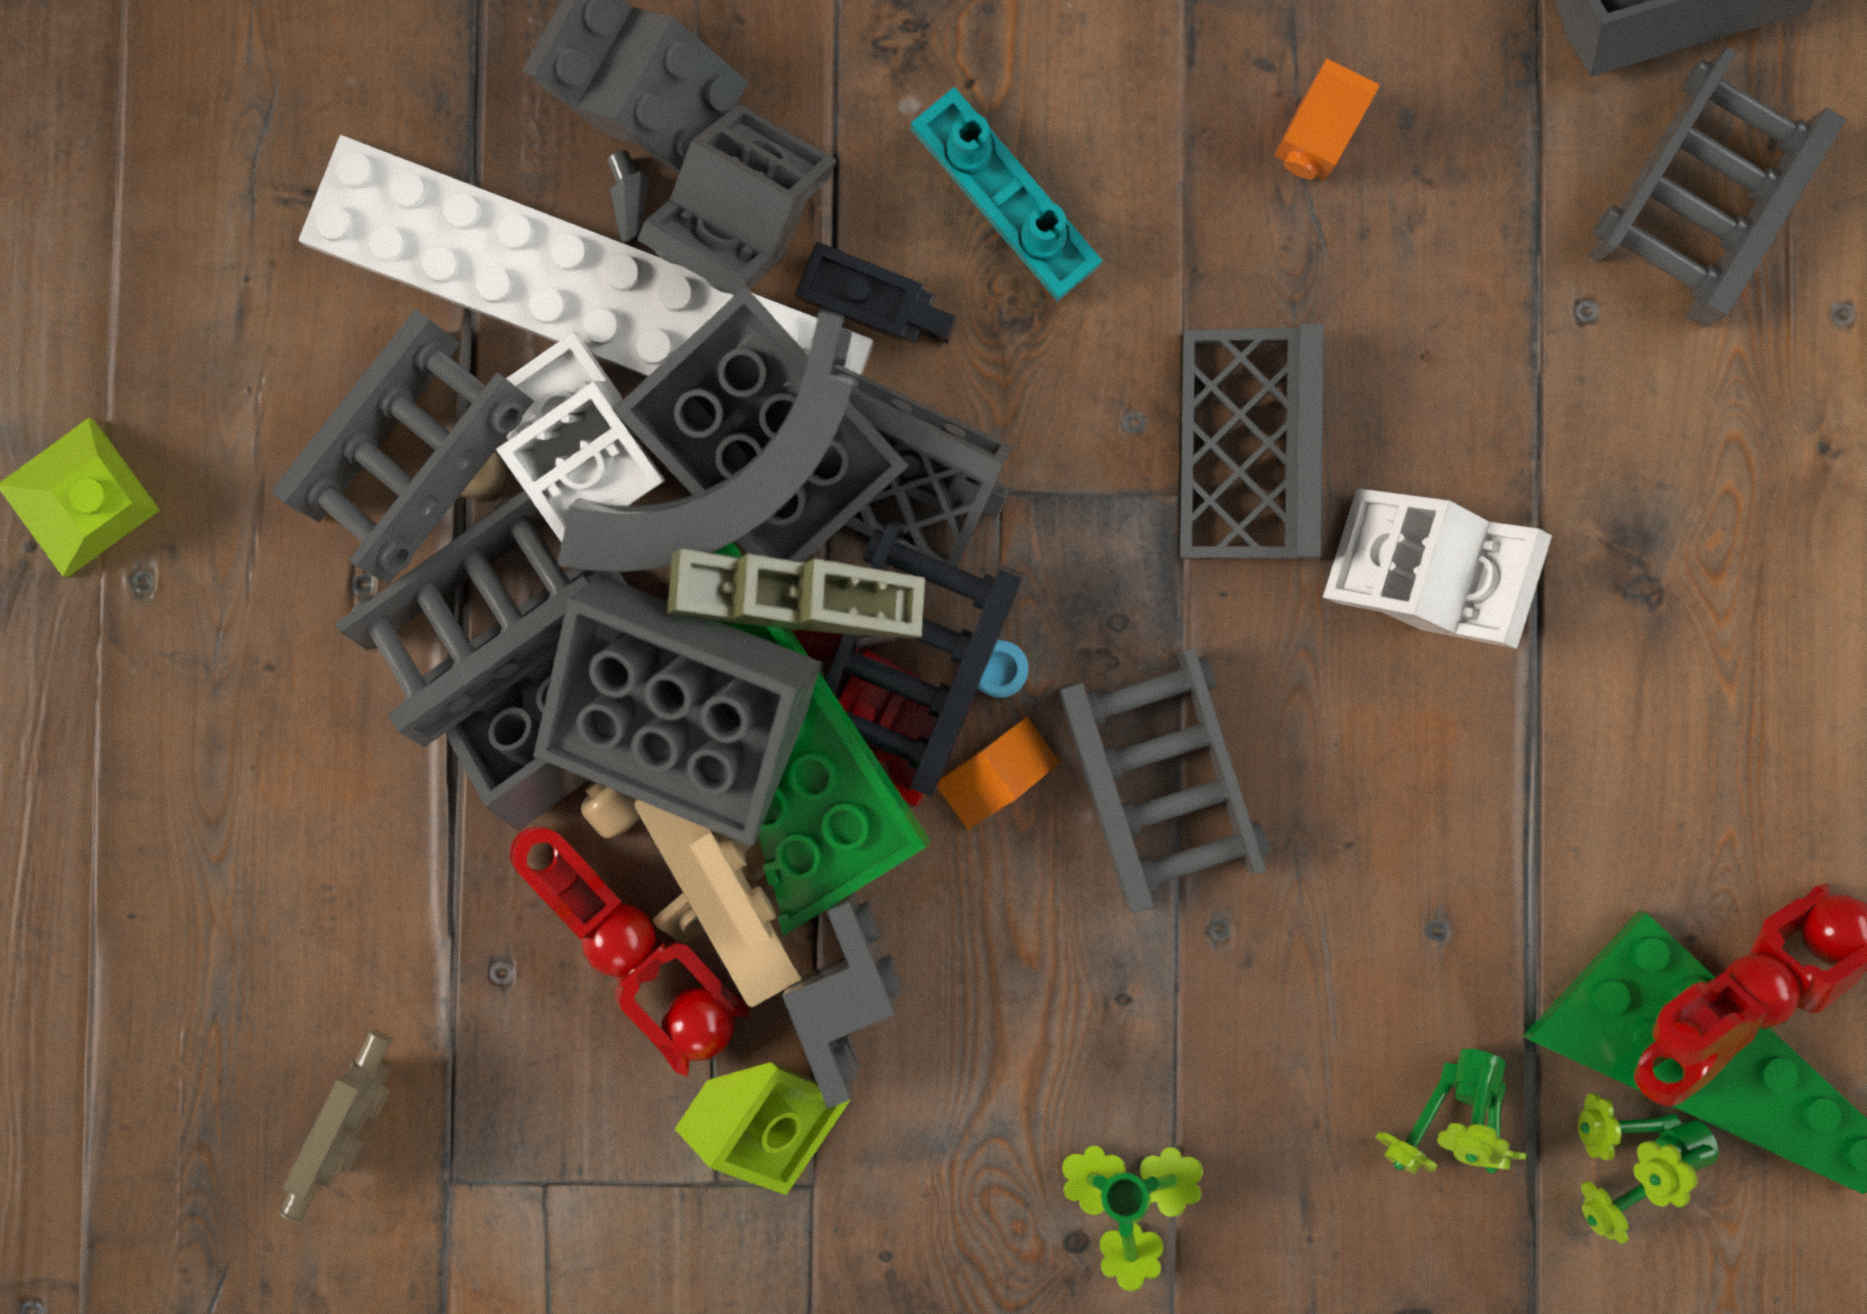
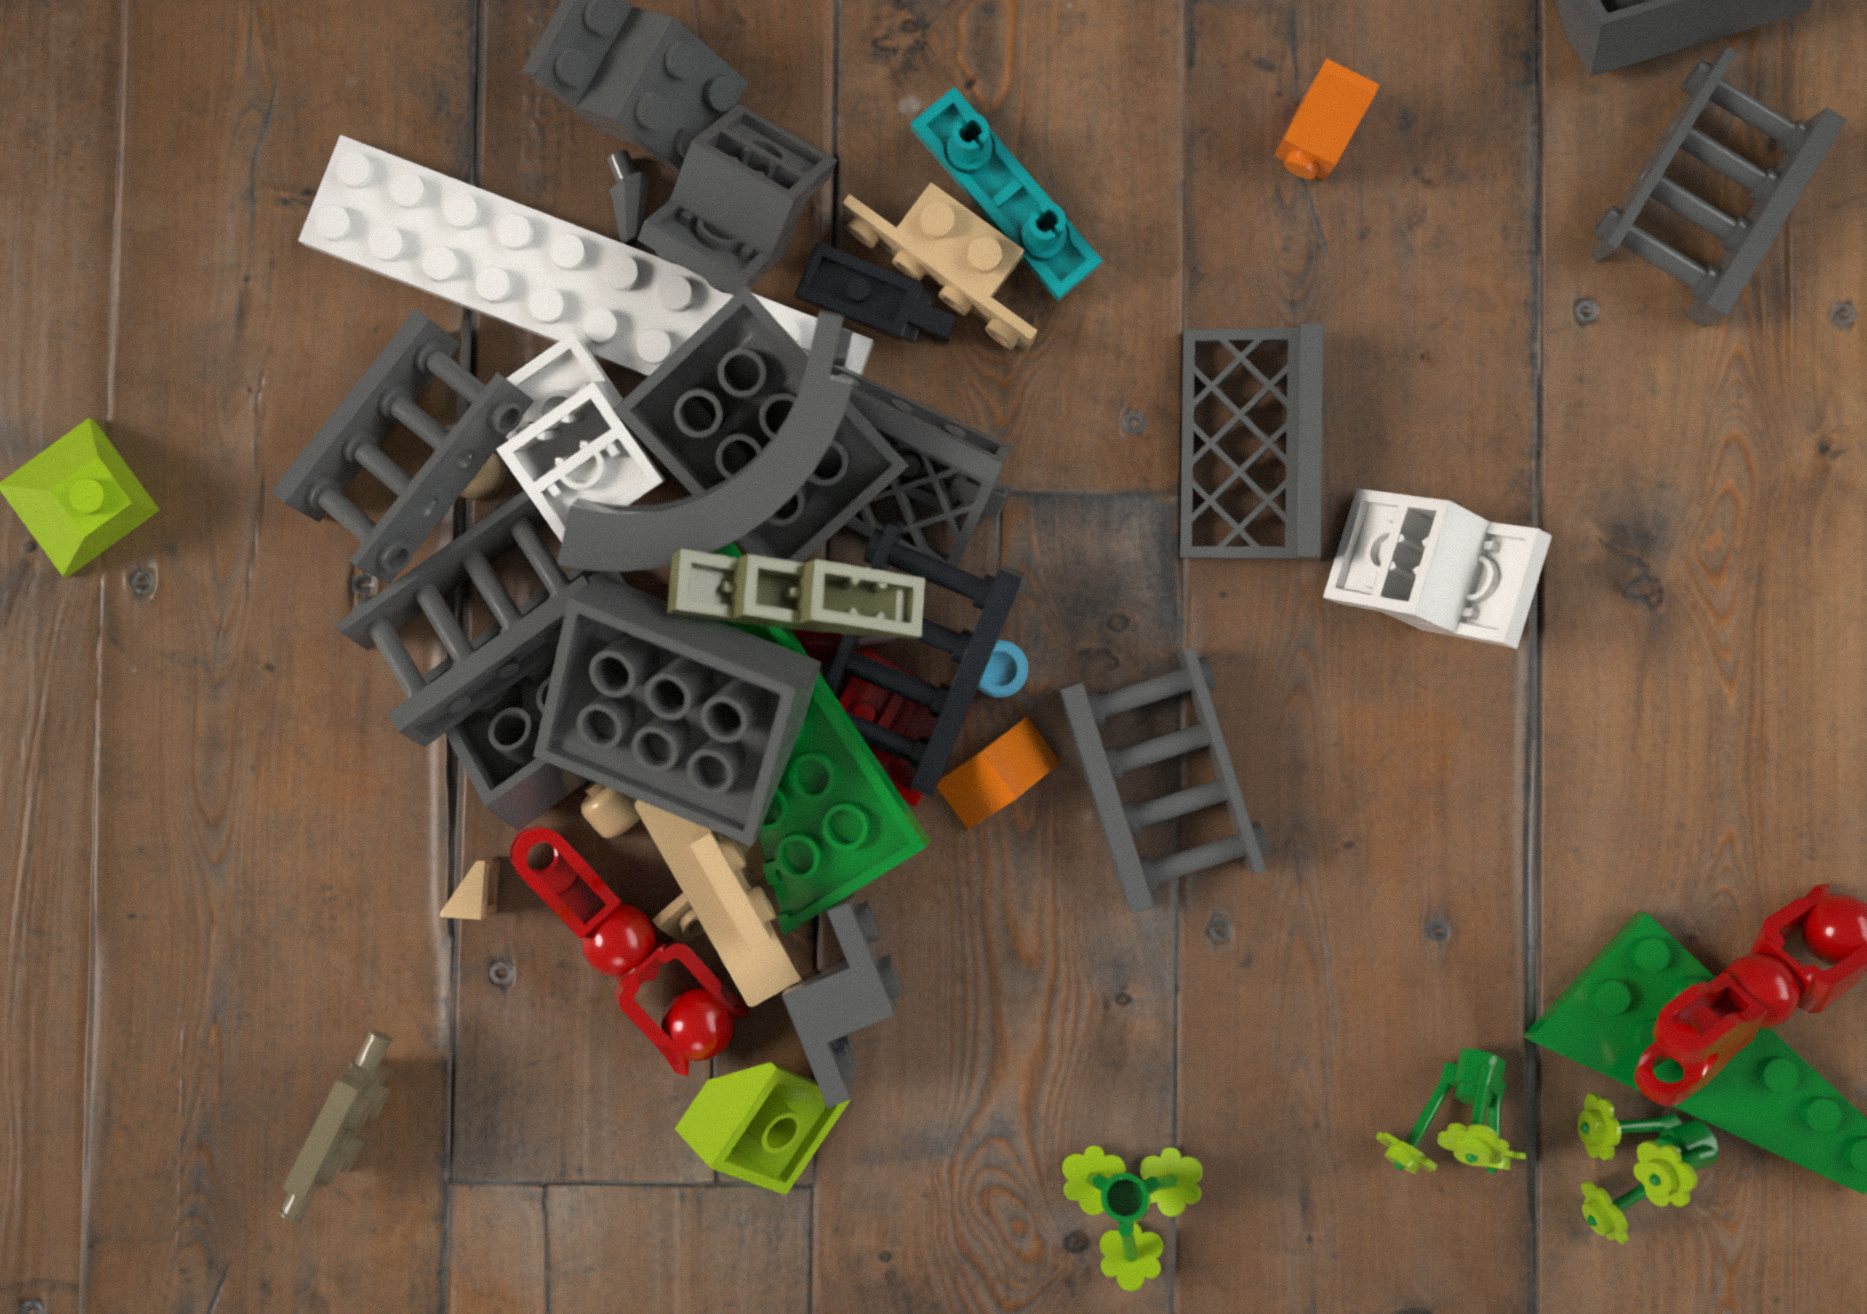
(477, 892): none -> tan slope
(951, 251): none -> tan bracket

